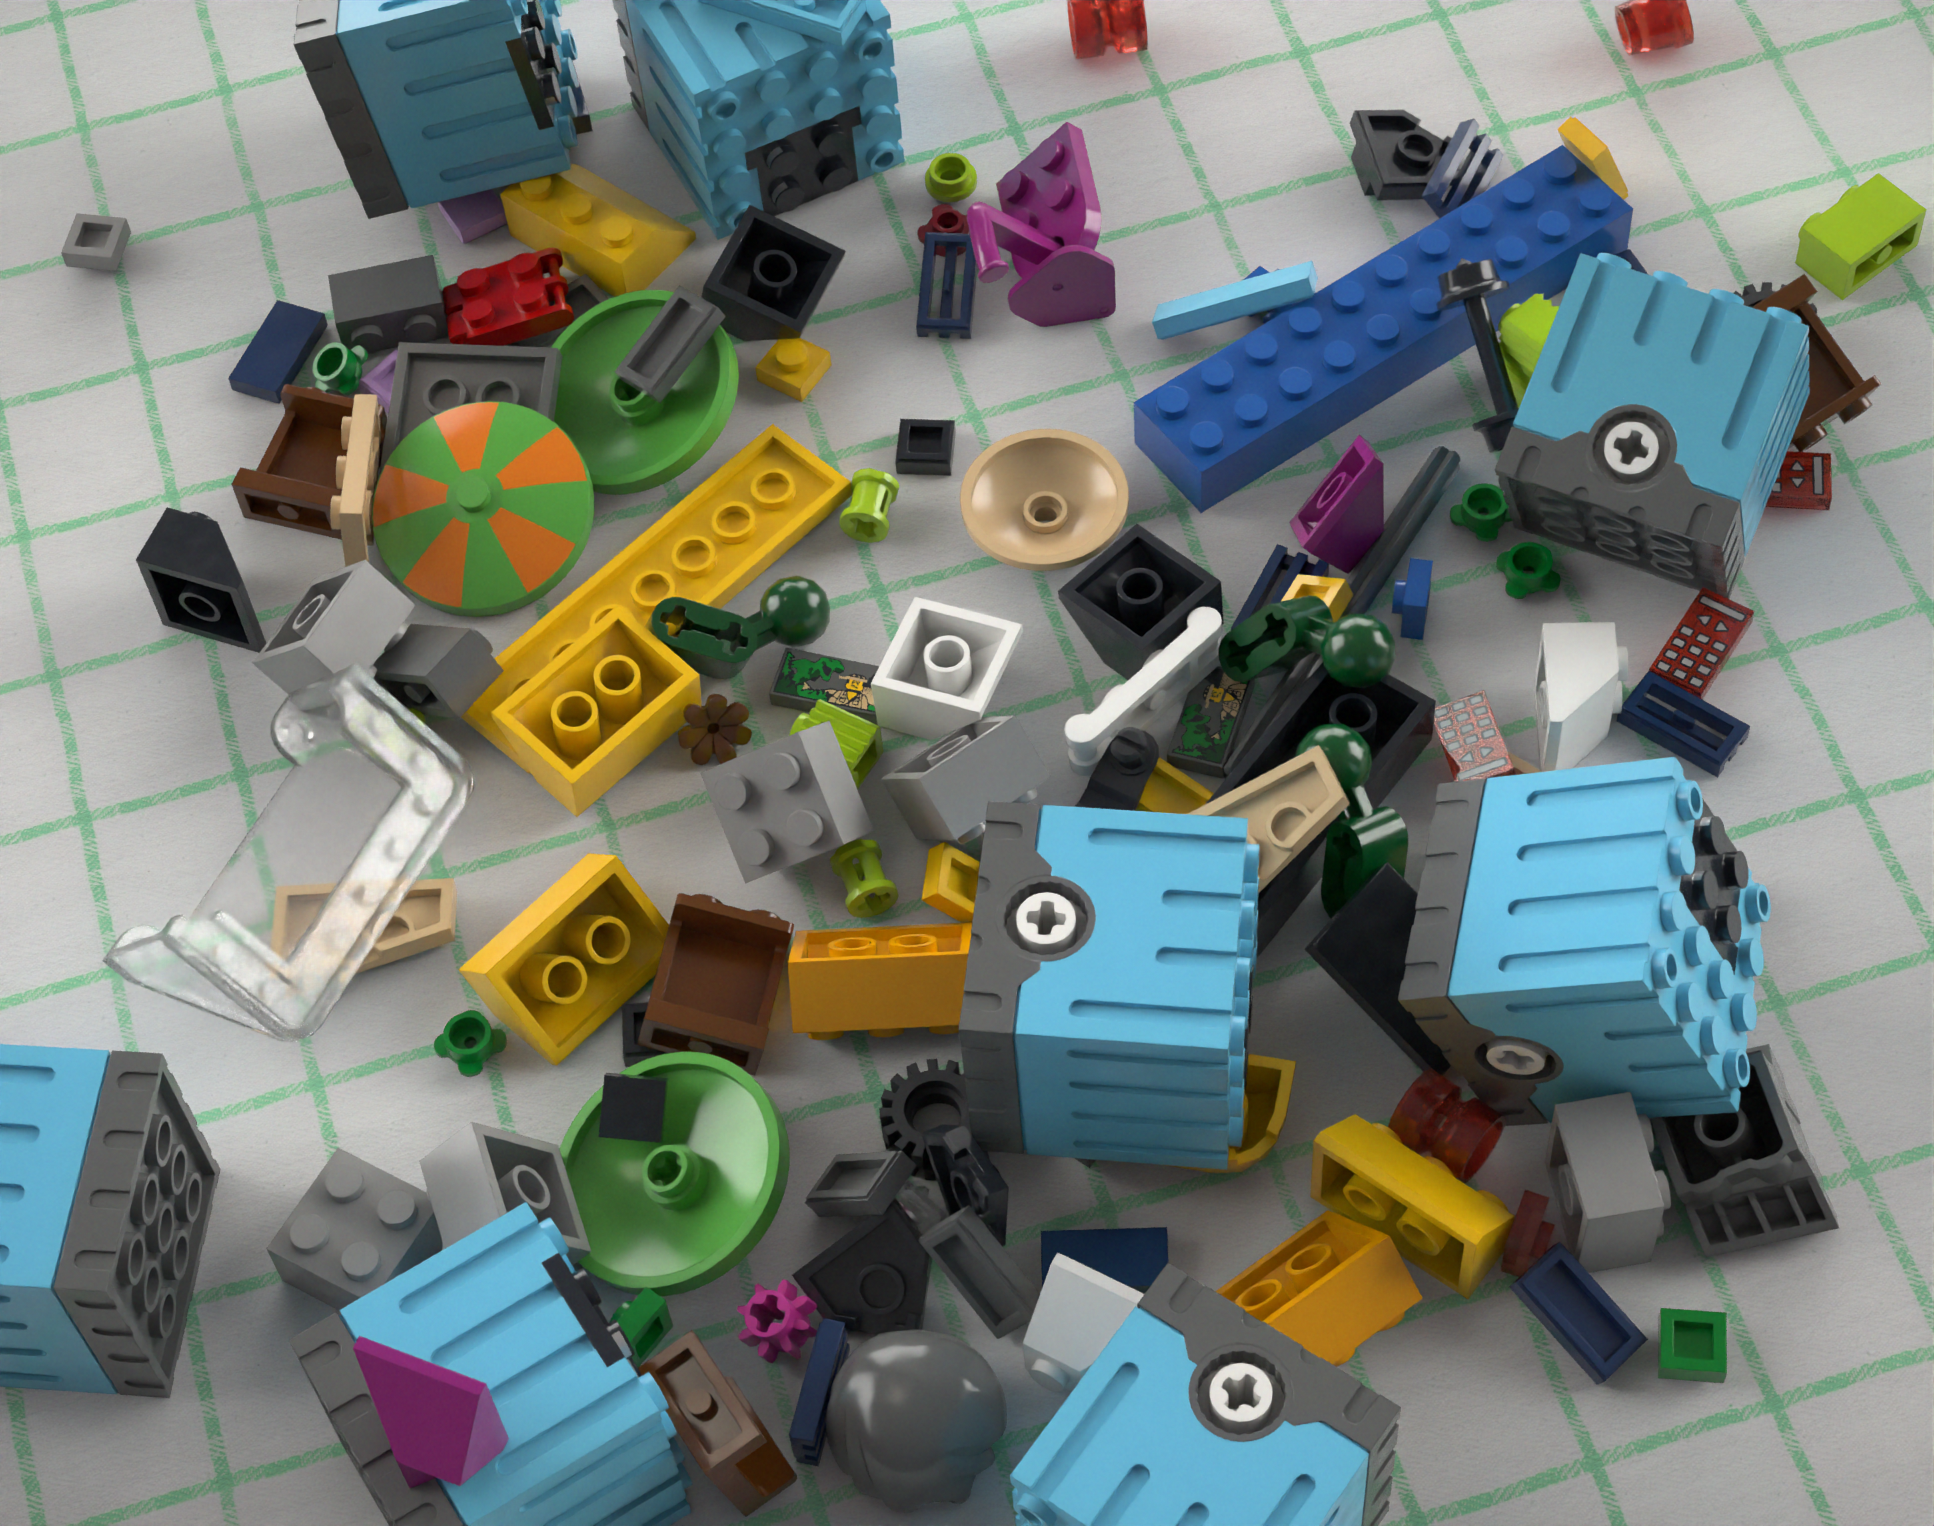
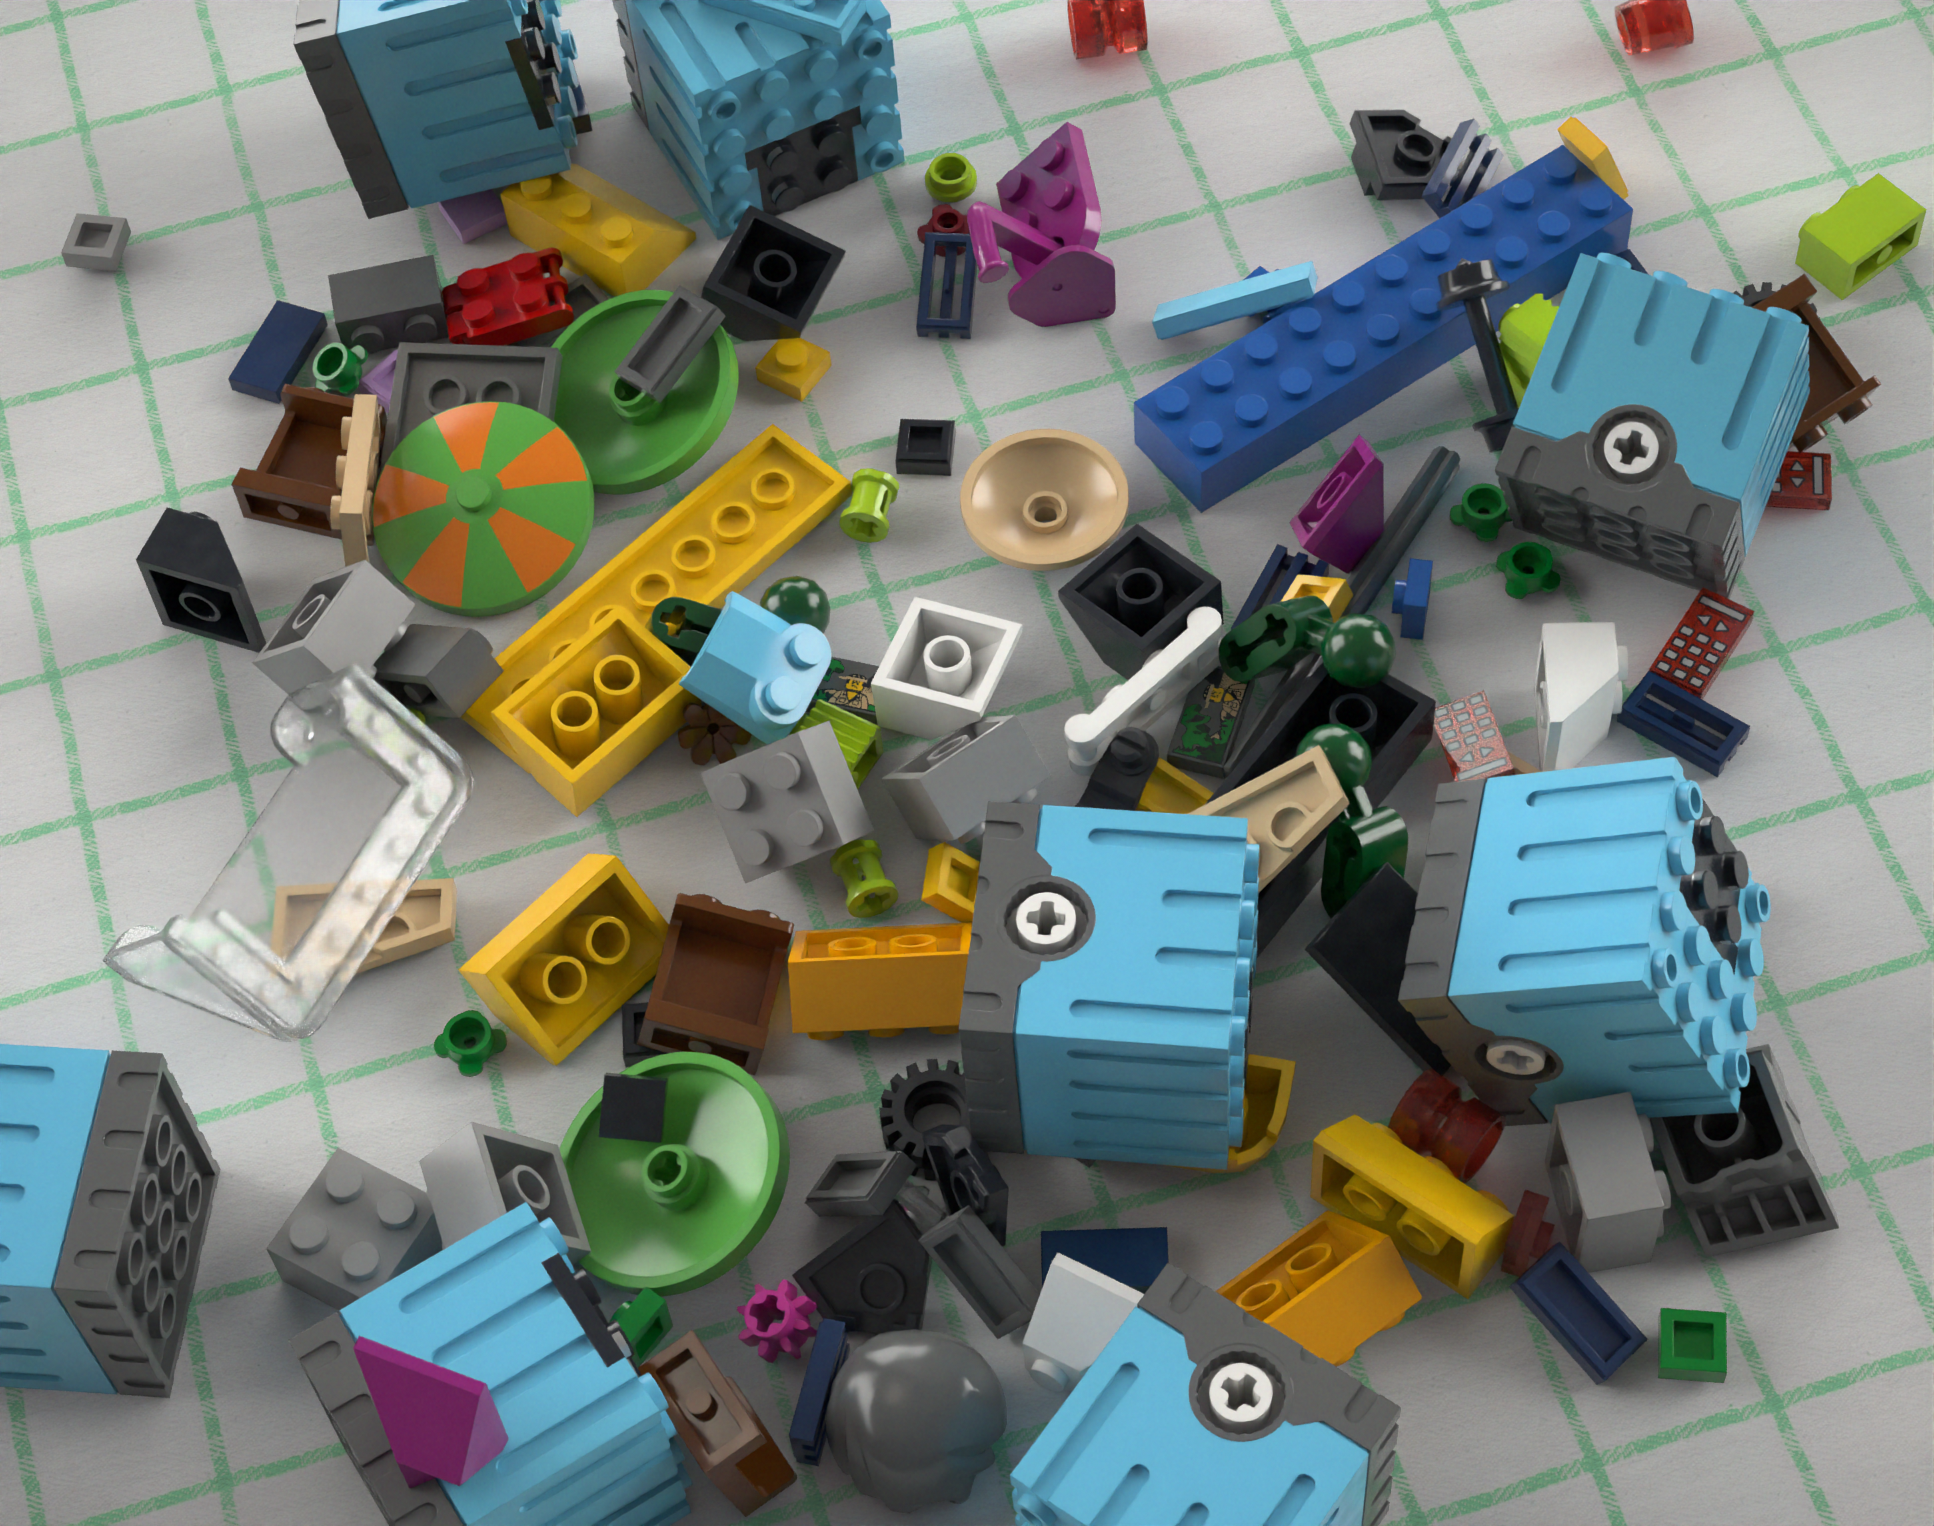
(759, 668): none -> medium azure slope

